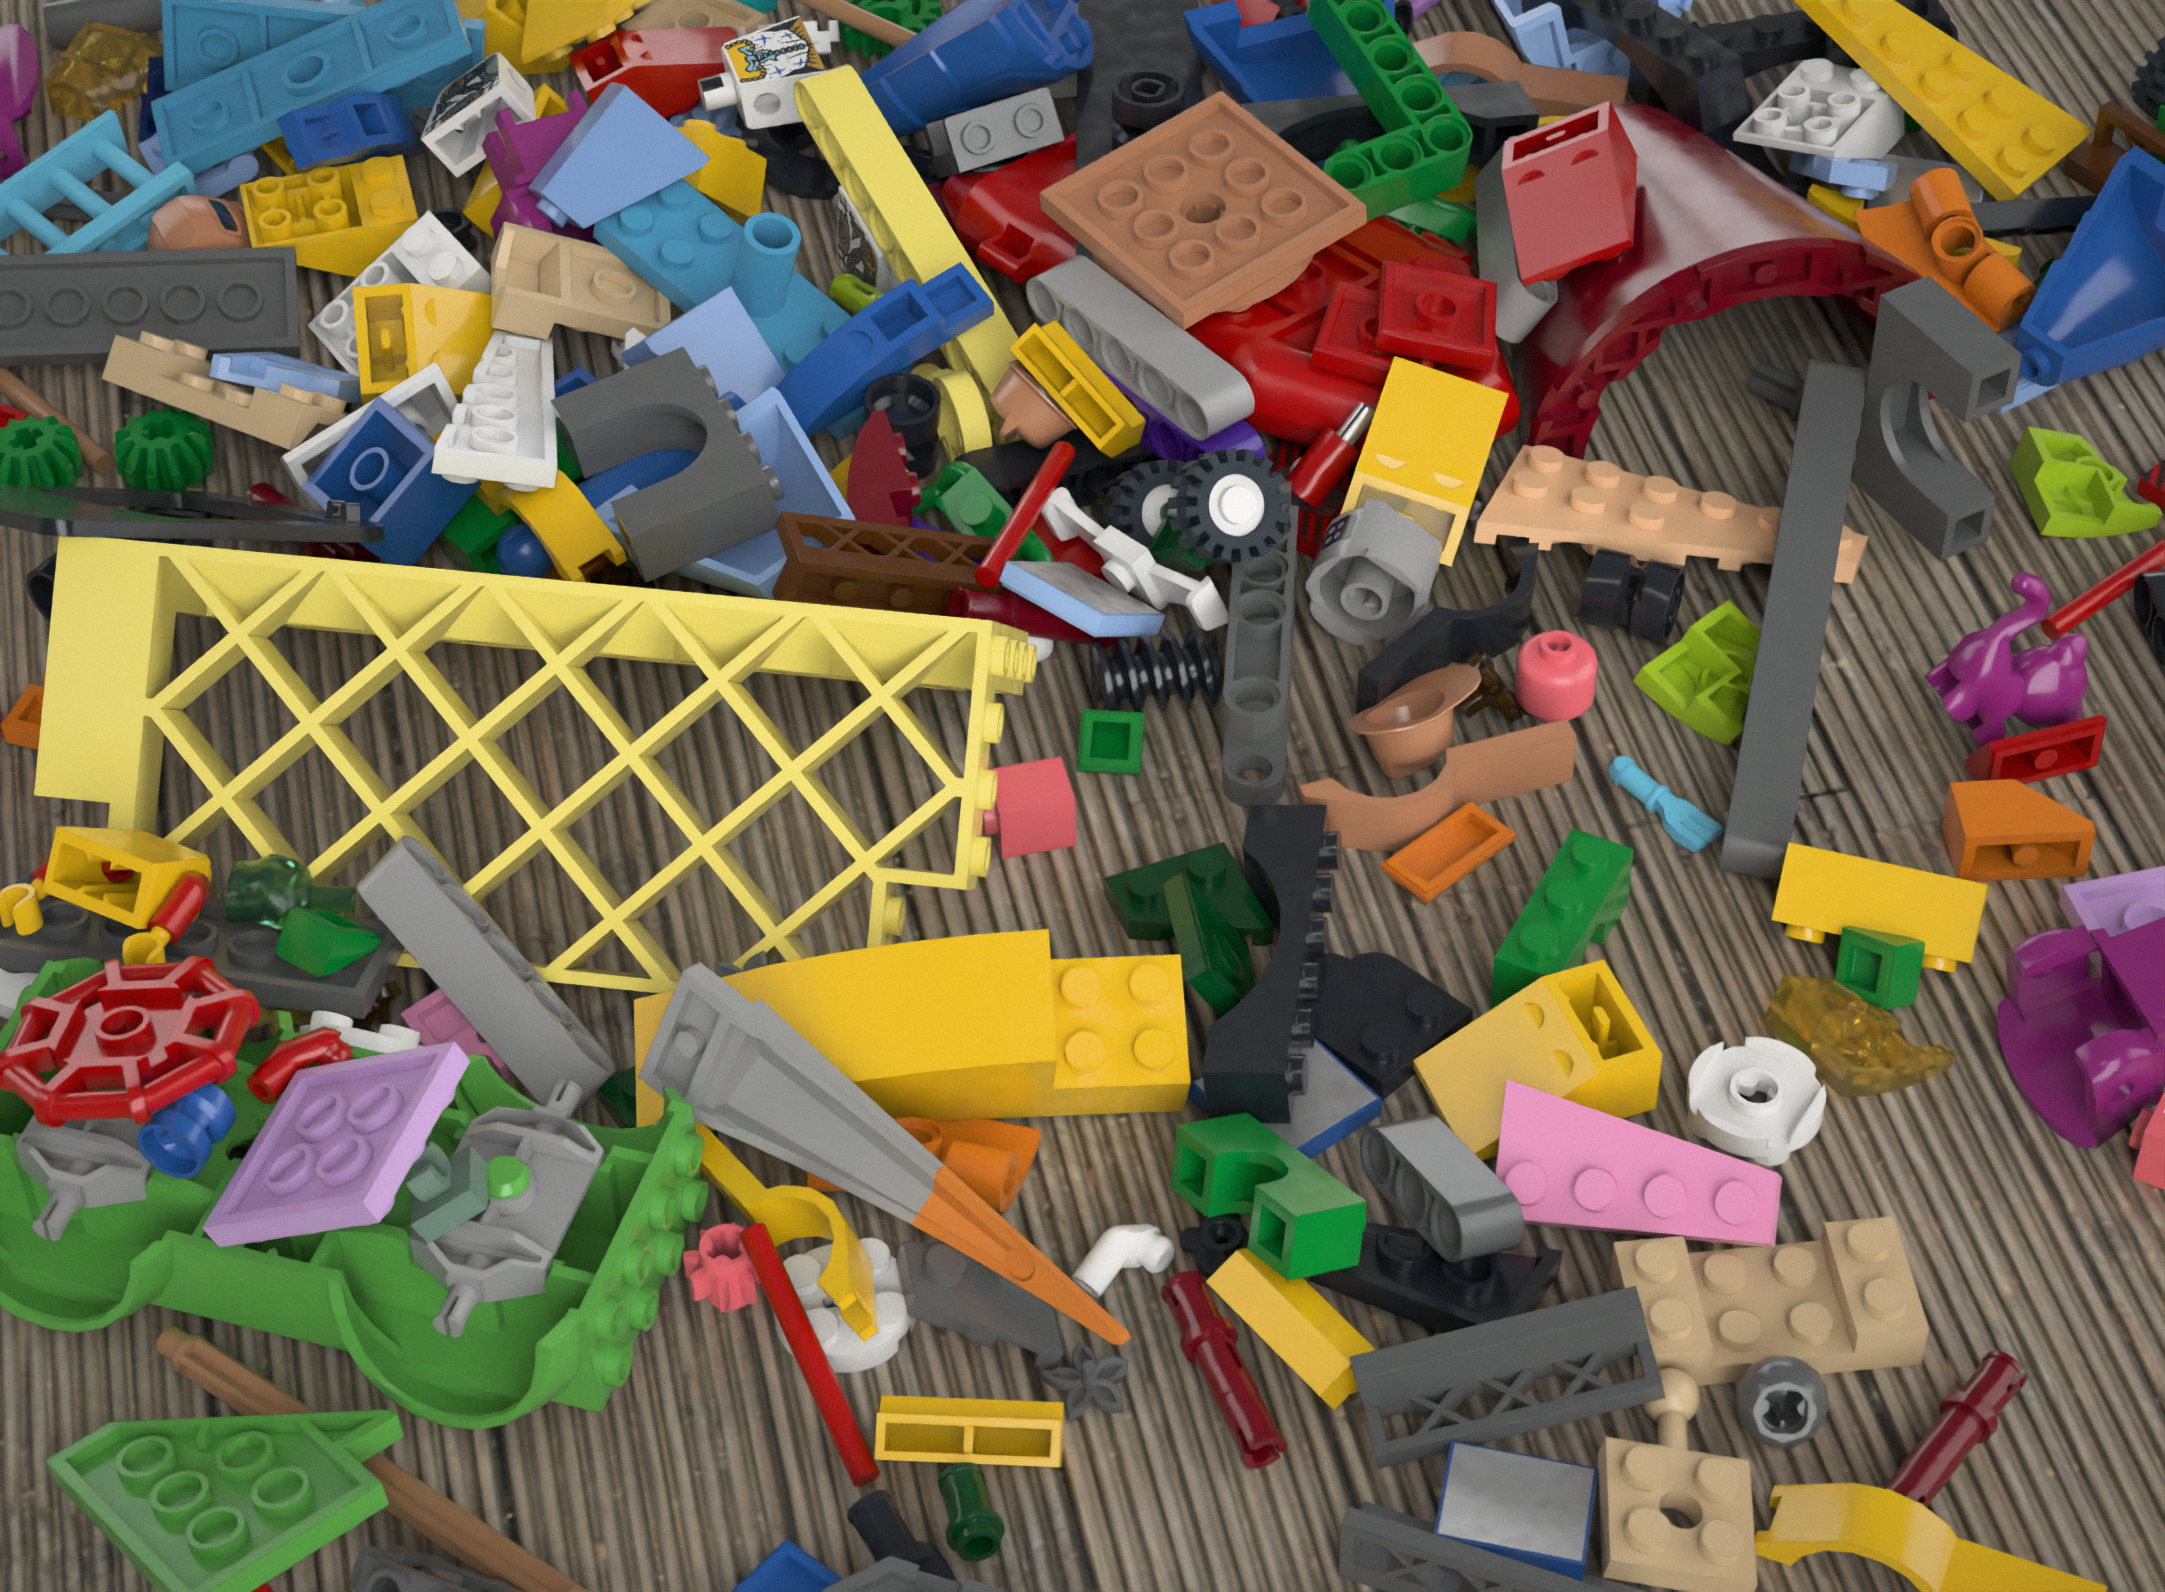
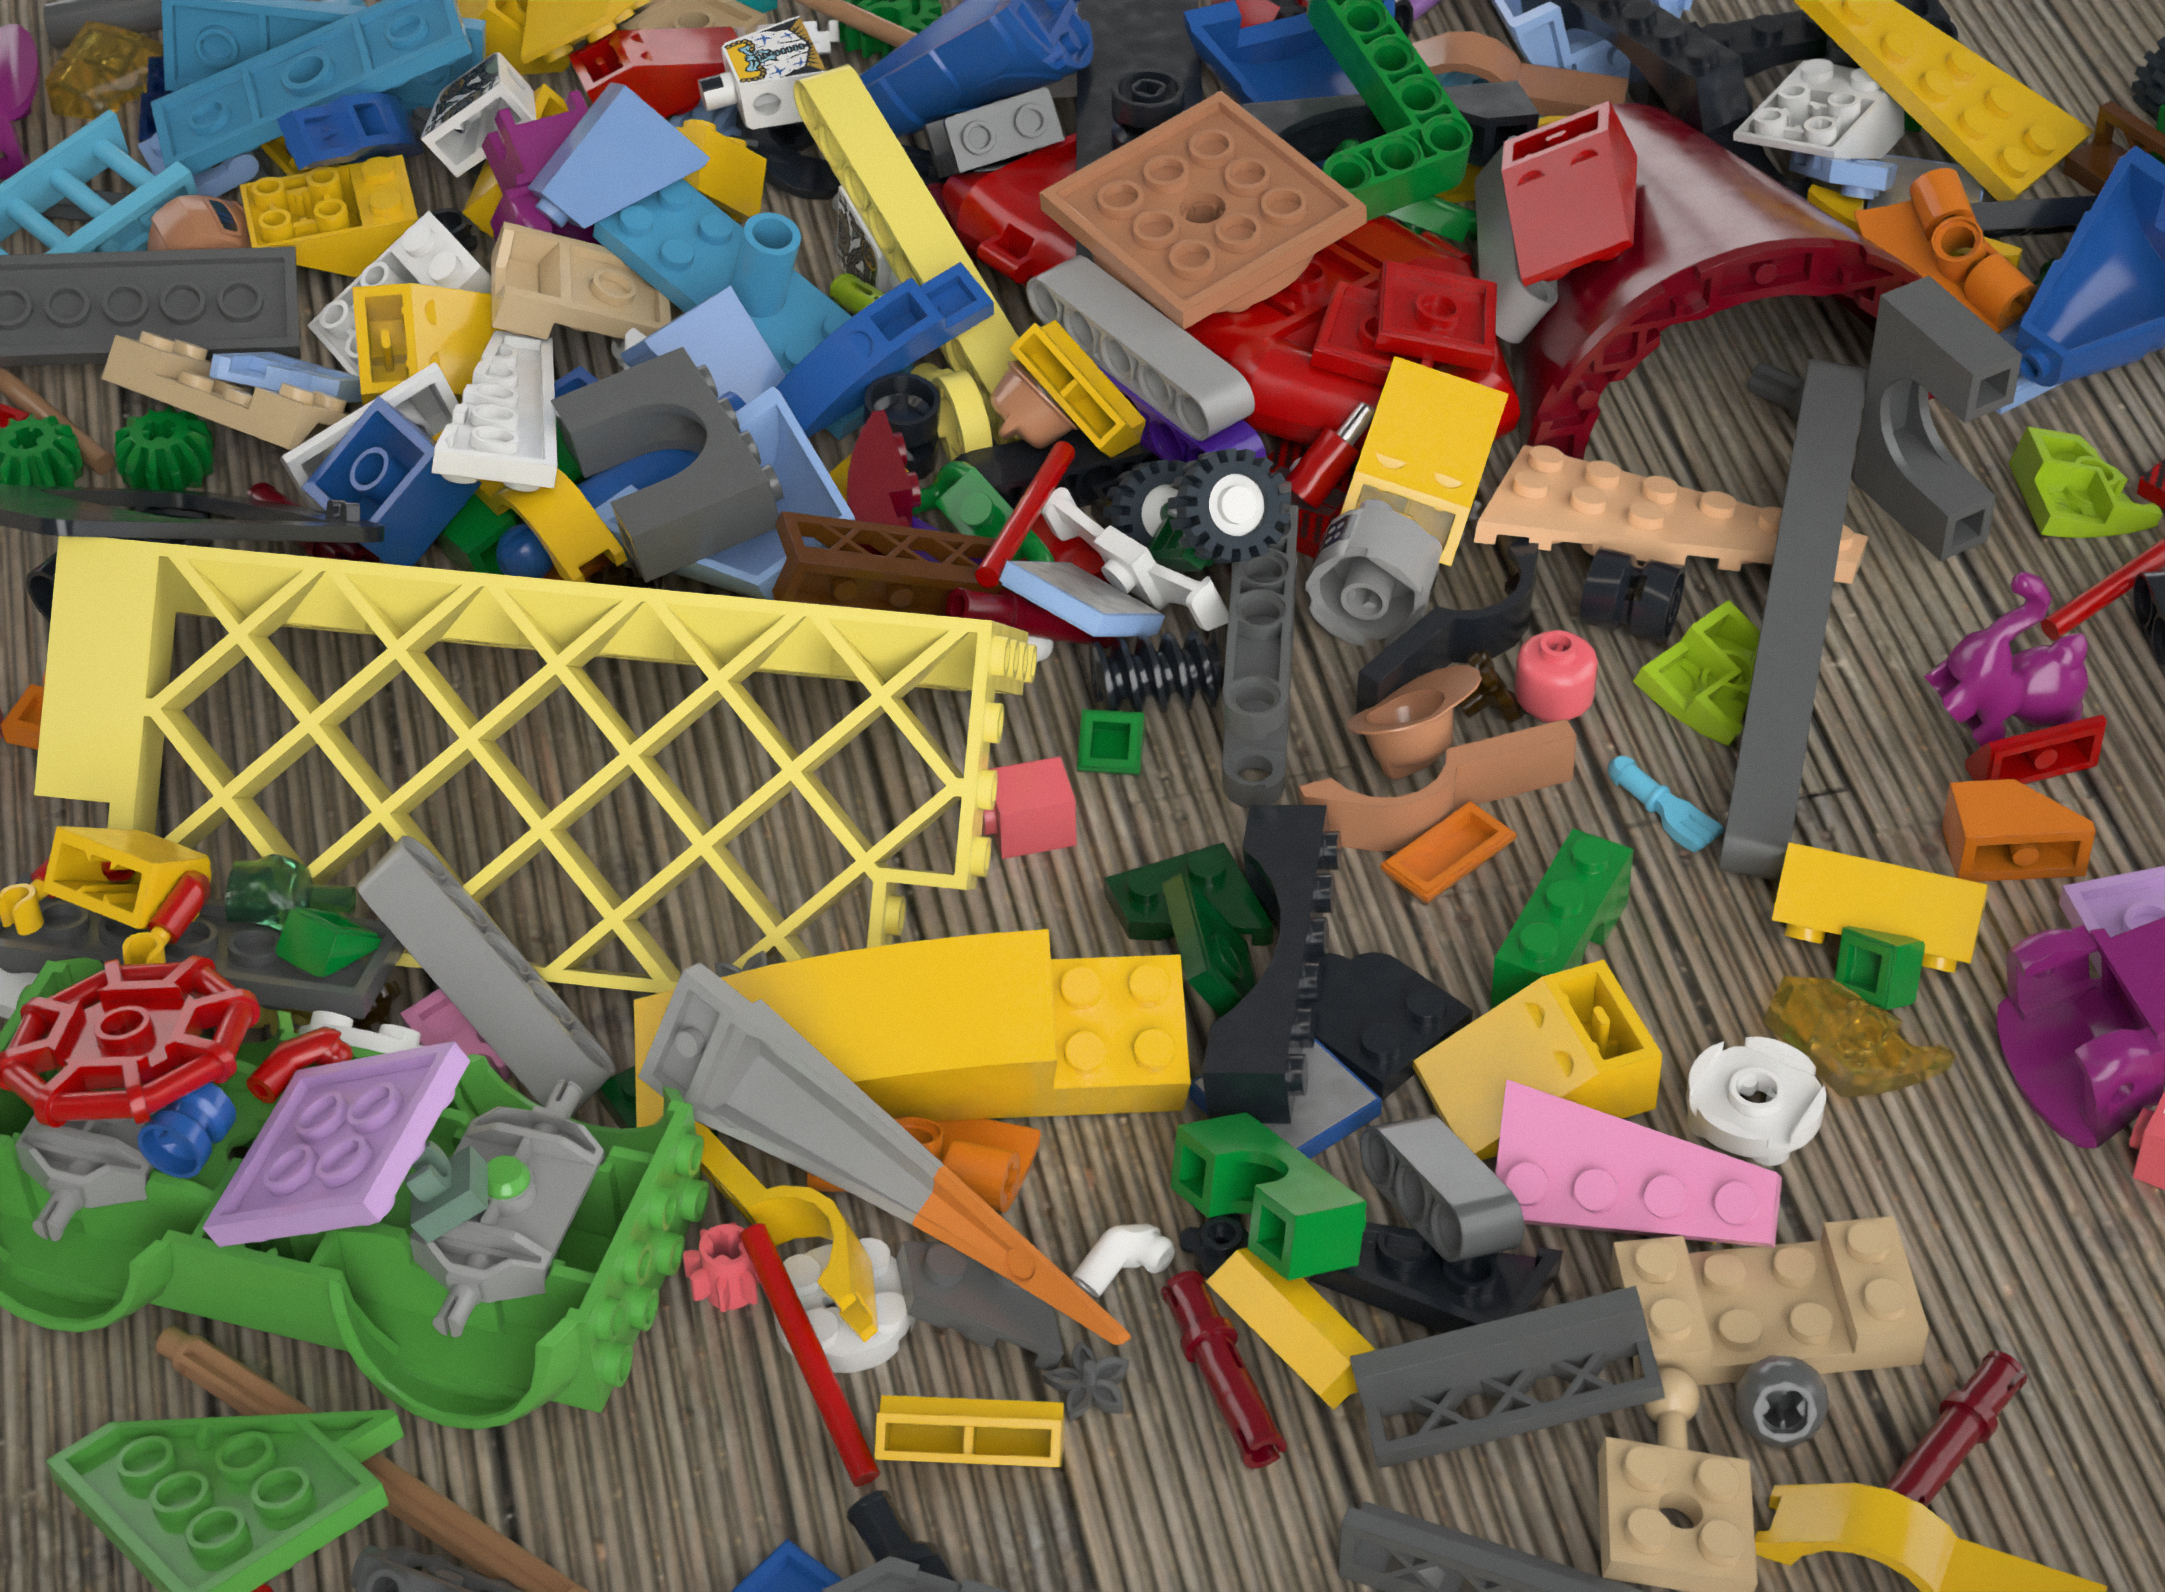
(973, 1526): dark green pin -> none
(1518, 1506): flat silver tile -> none

